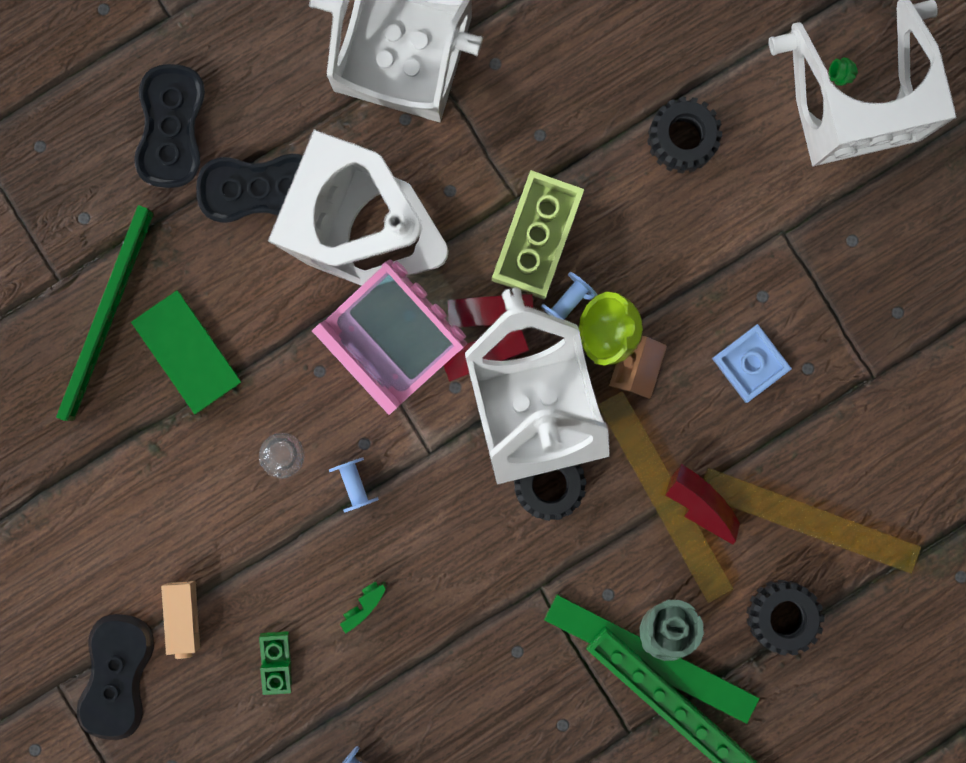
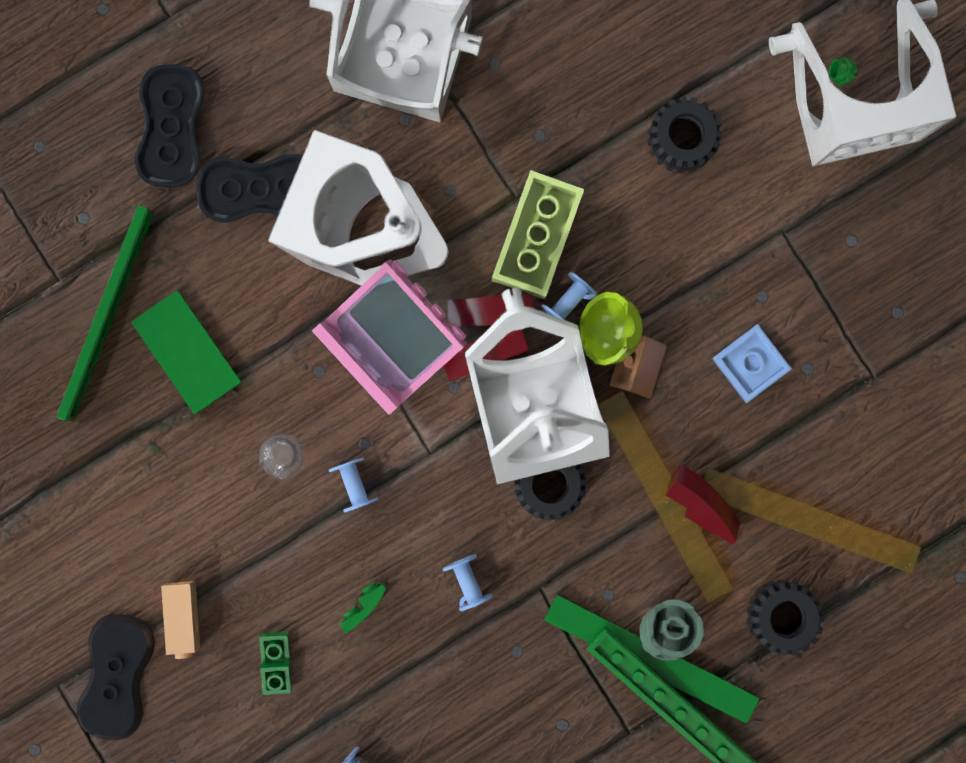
(468, 583): none -> light blue piece

